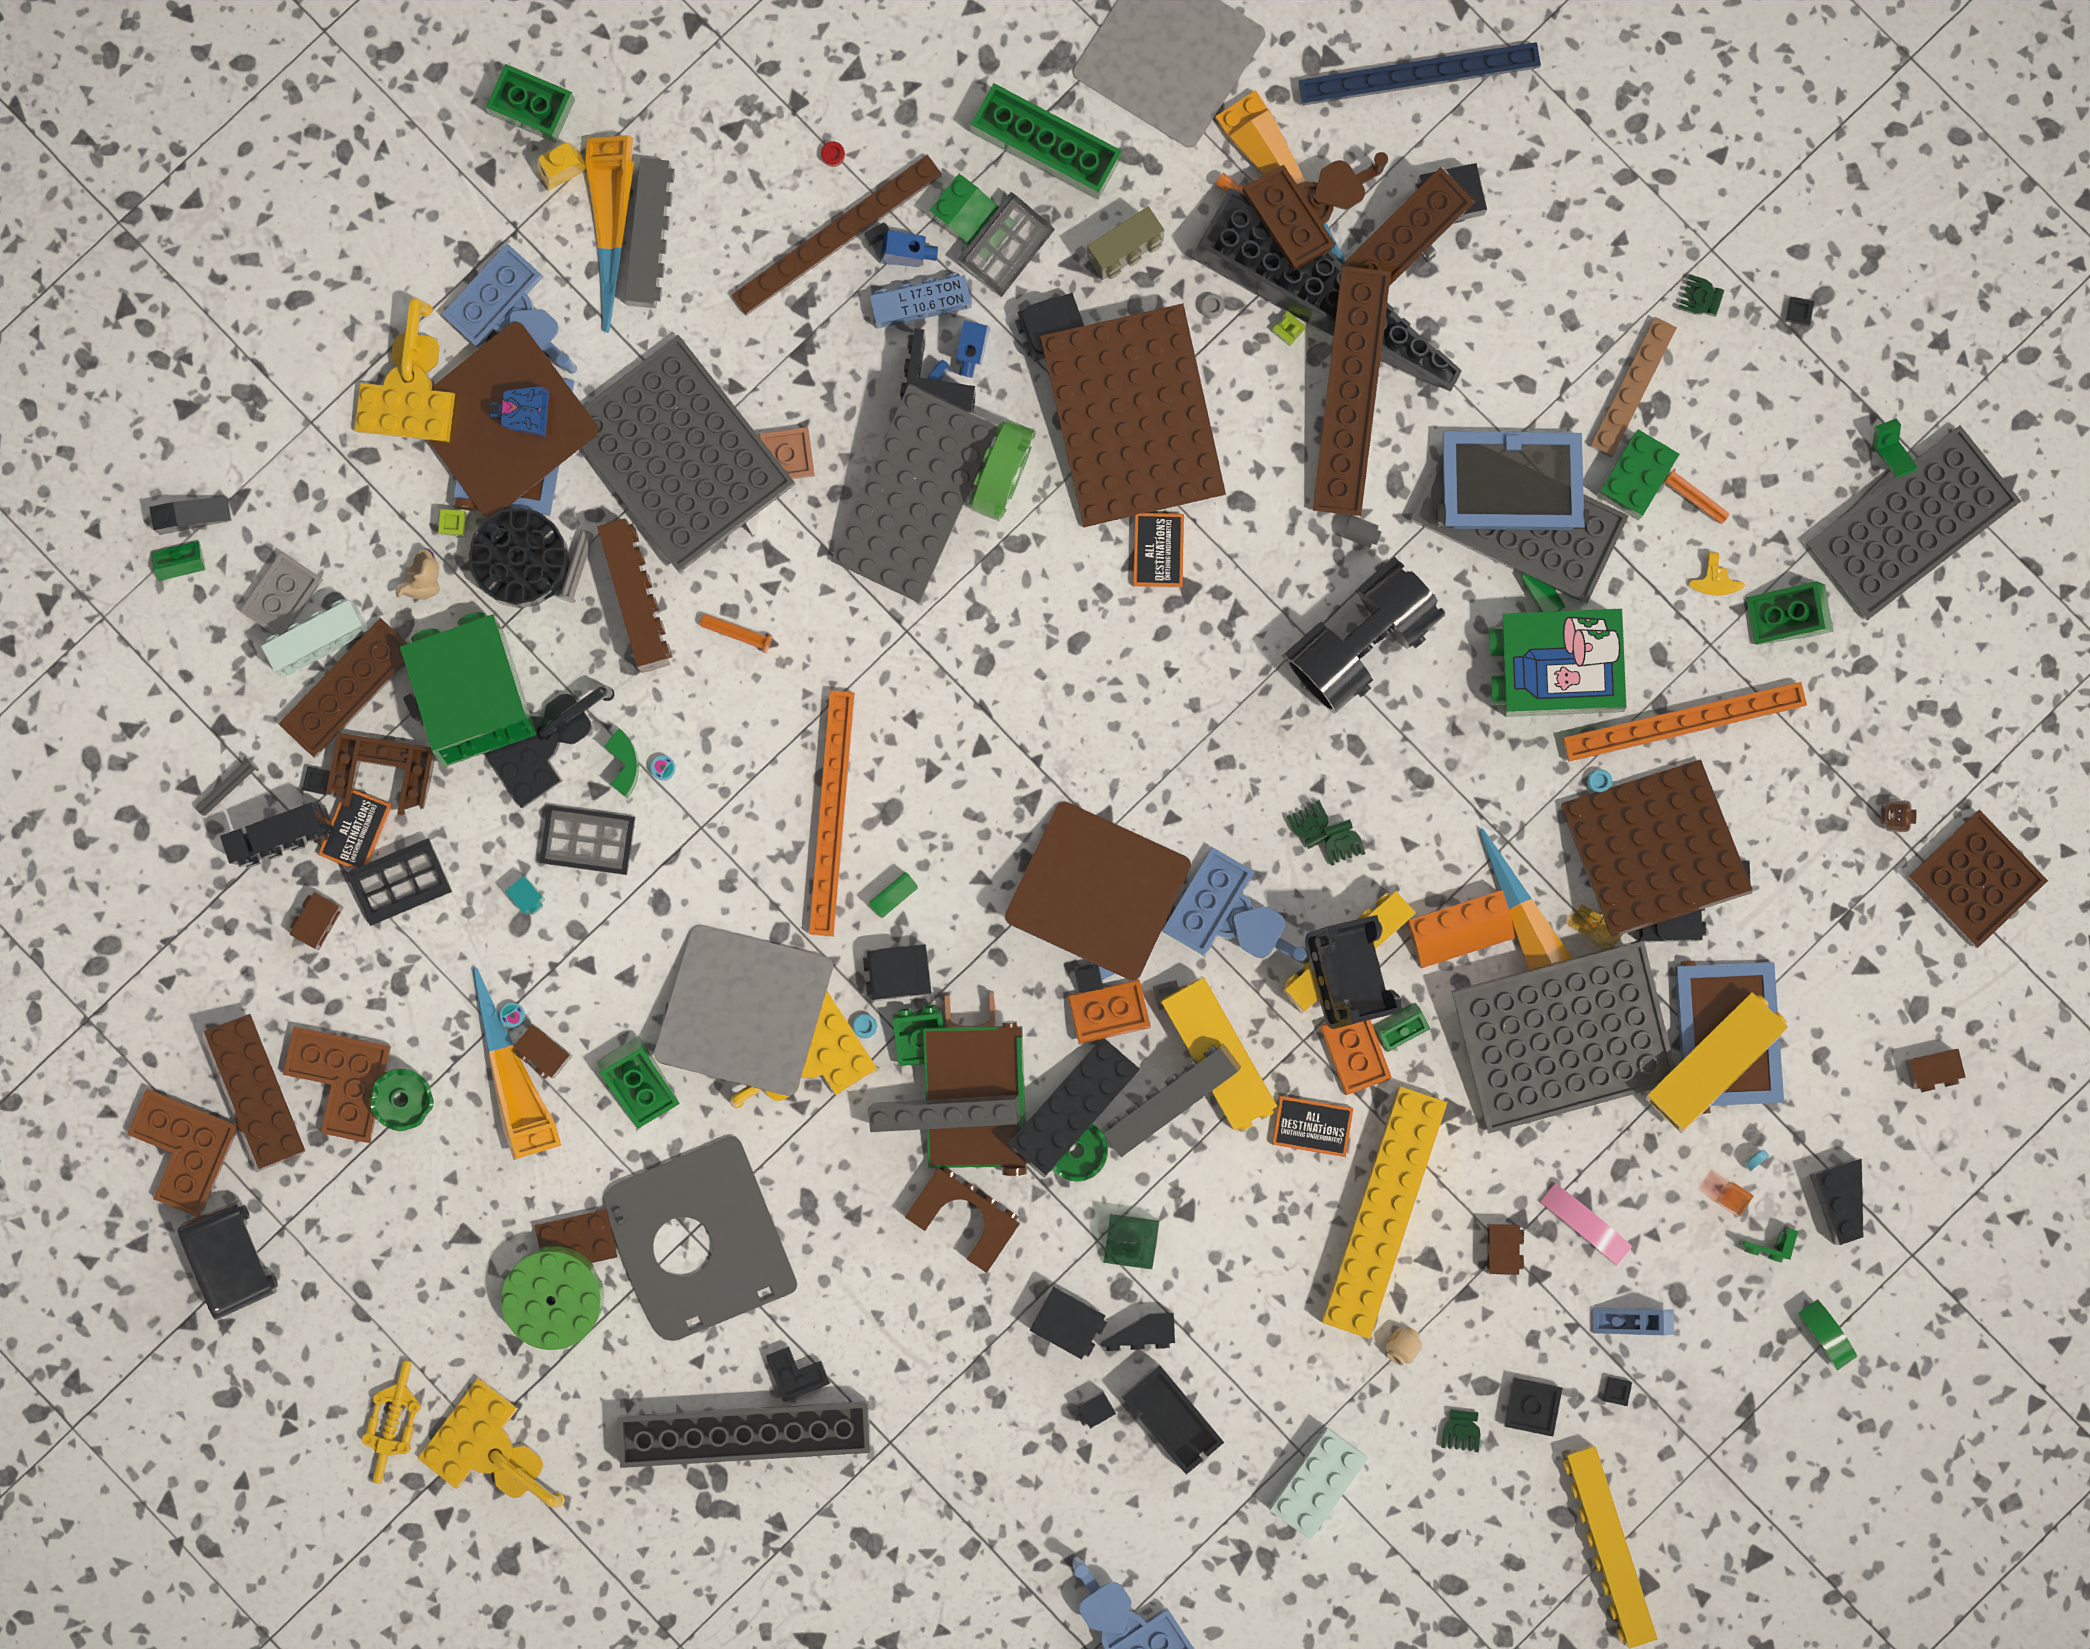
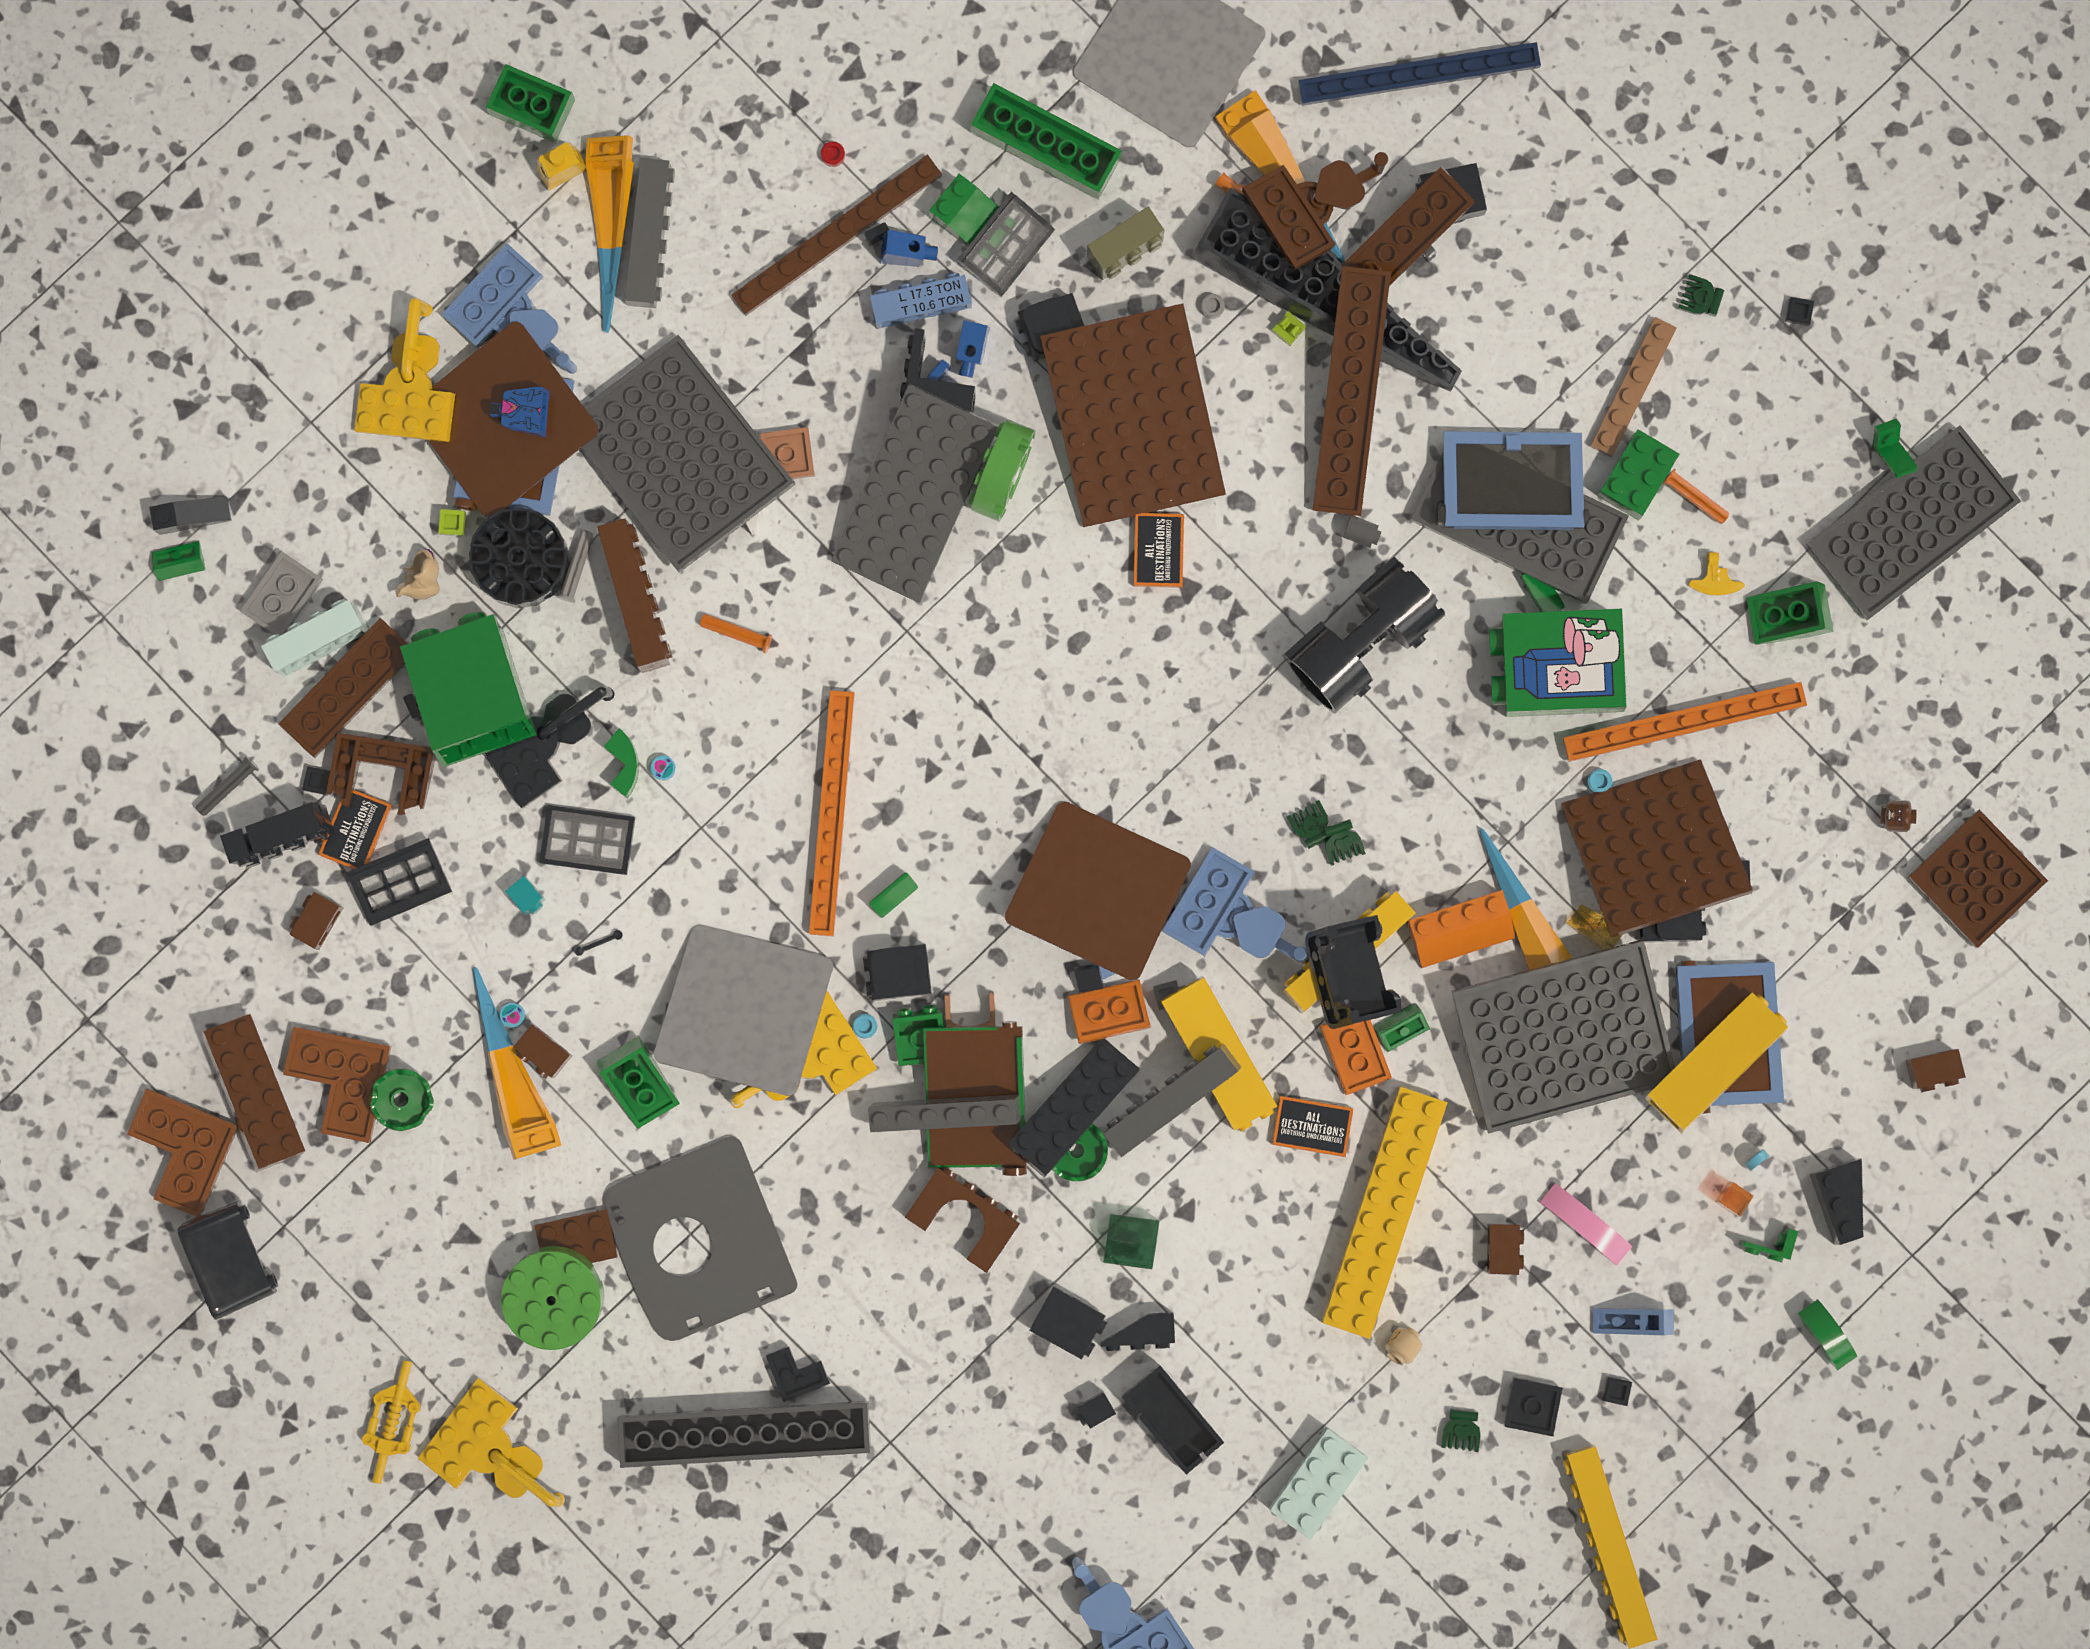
(616, 935): none -> black hinge

